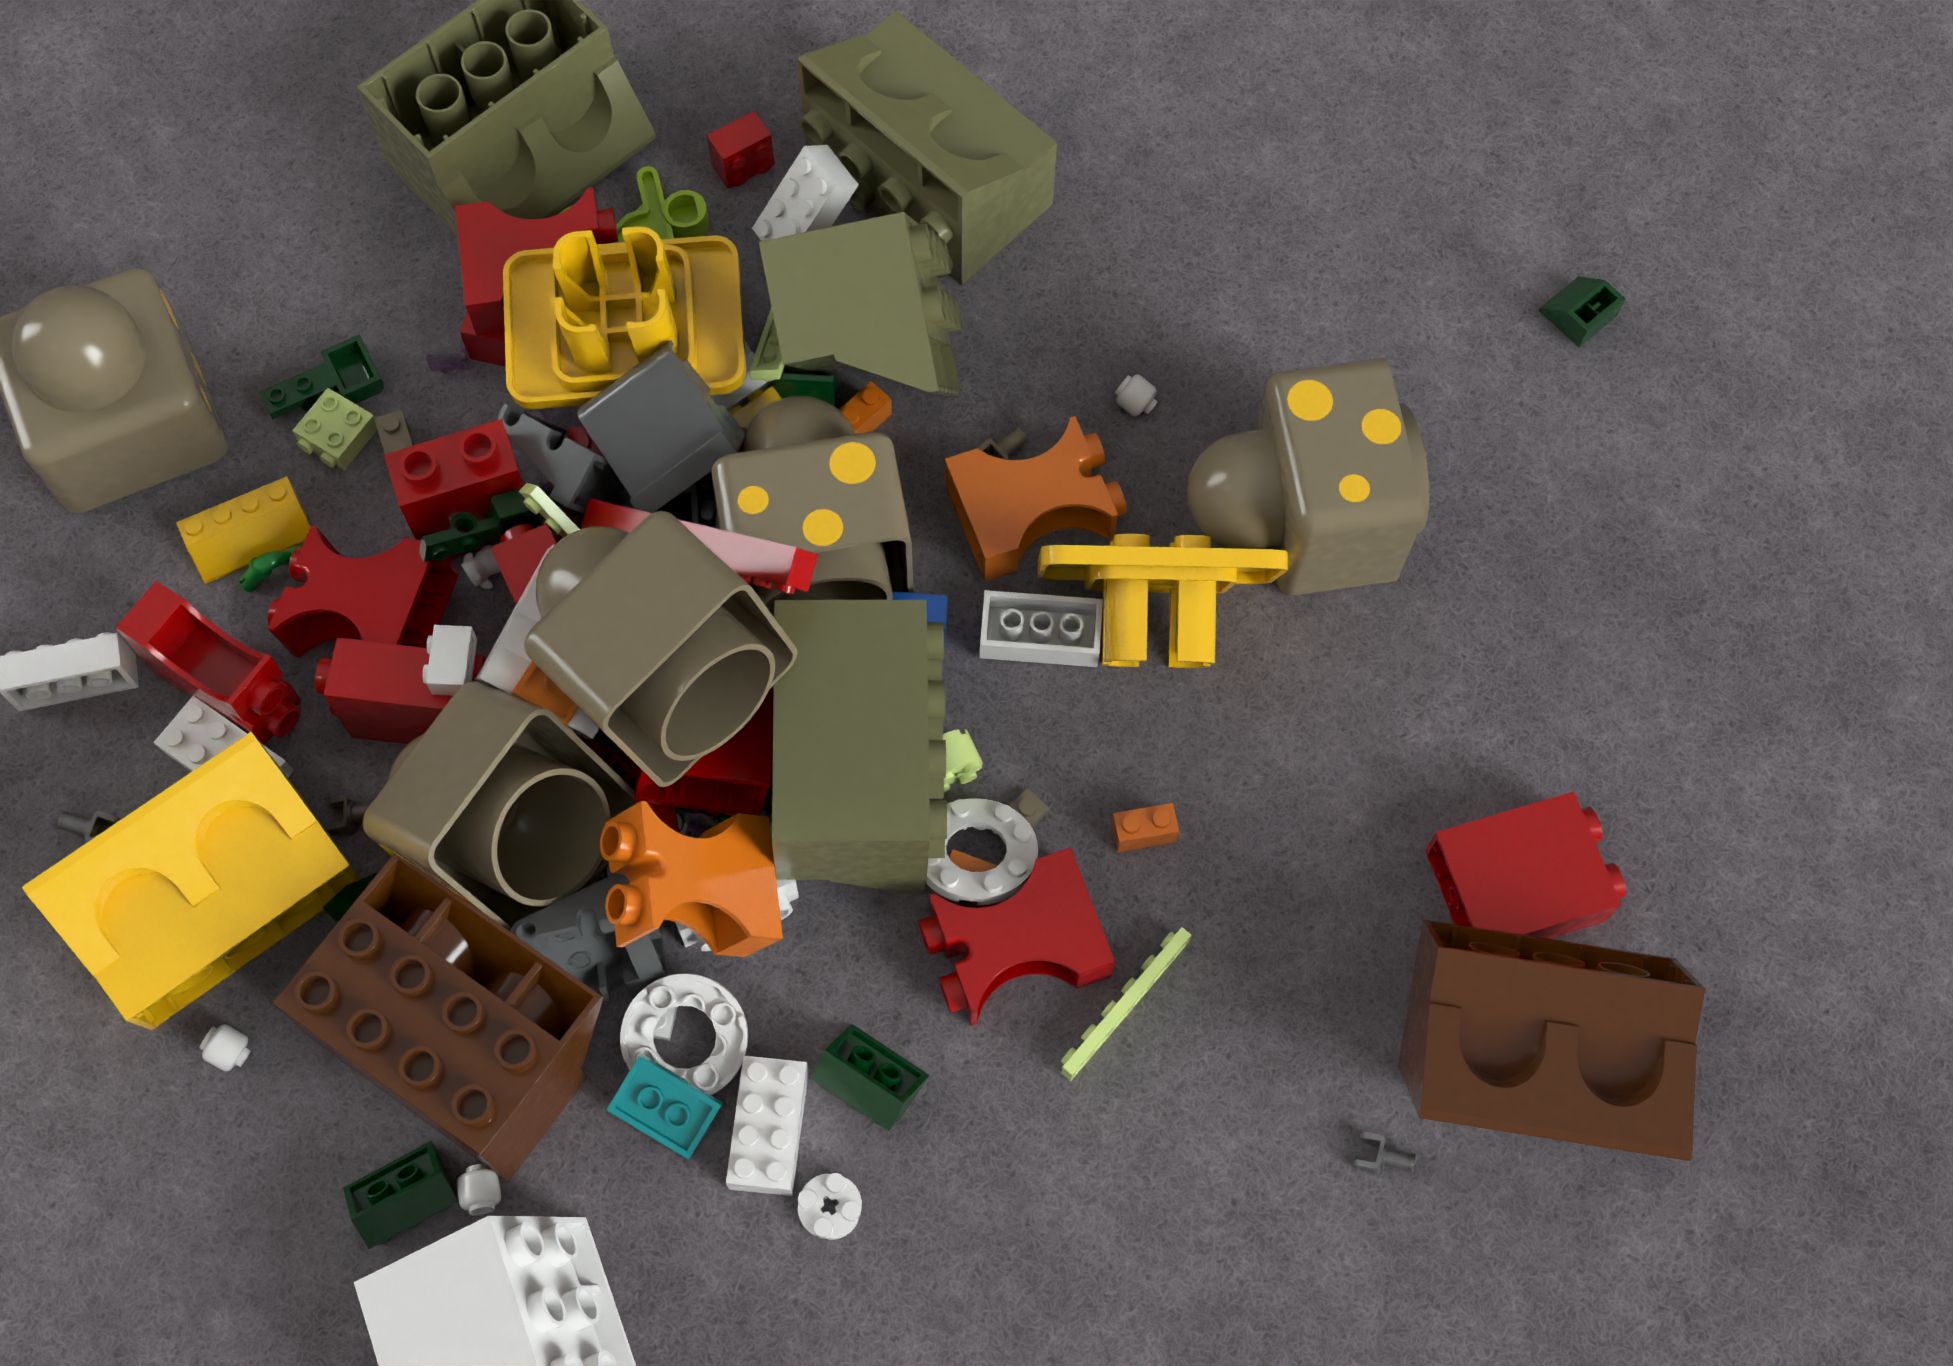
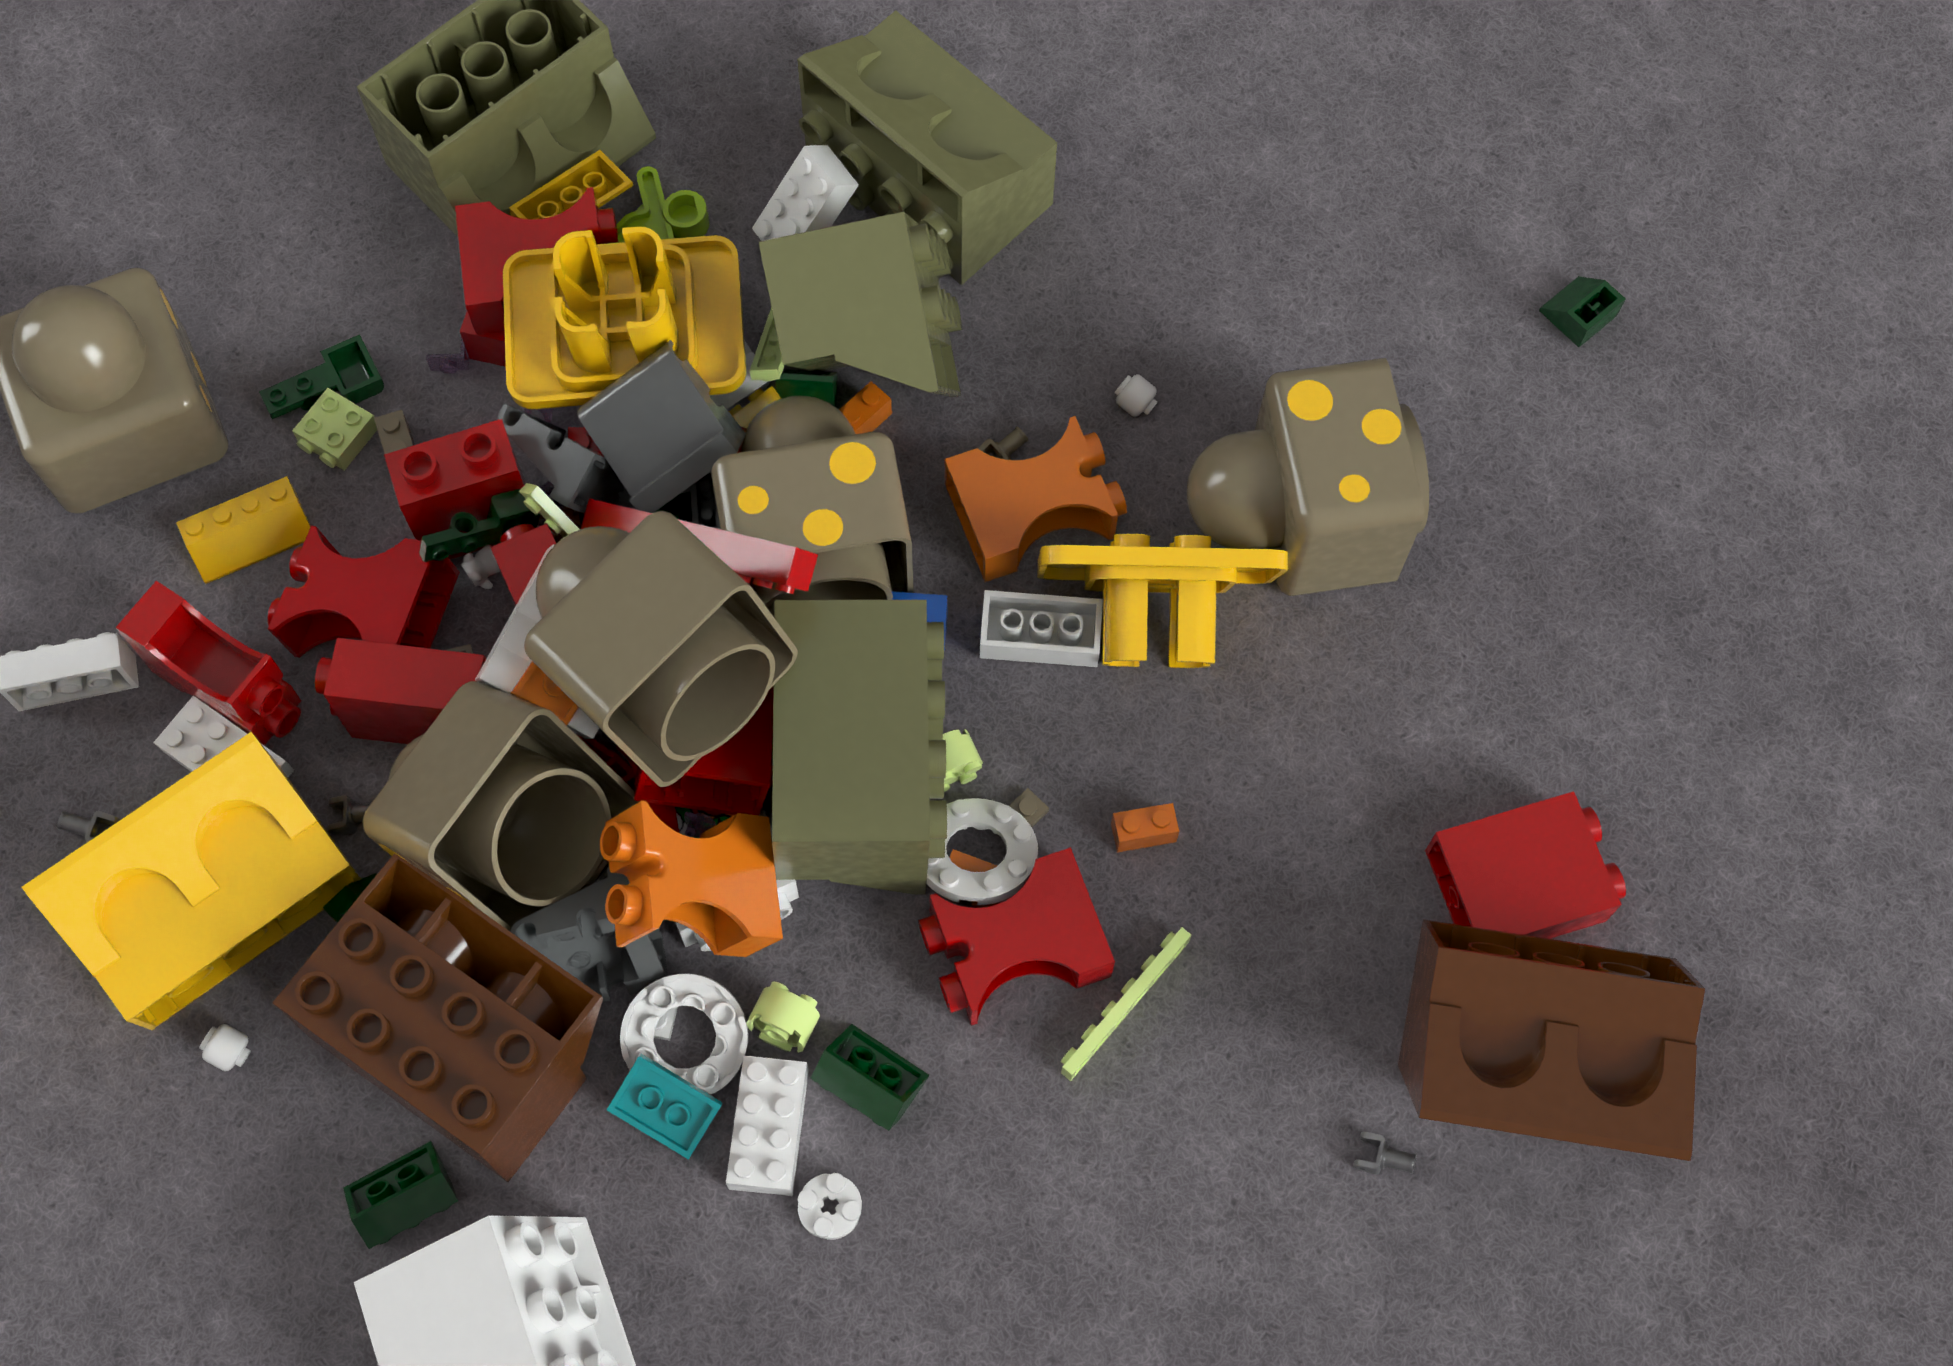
(262, 568): green piece -> none
(450, 659): white brick -> none
(478, 1190): white head -> none
(568, 188): none -> yellow slope
(741, 150): red brick -> none
(784, 1017): none -> yellowish green brick

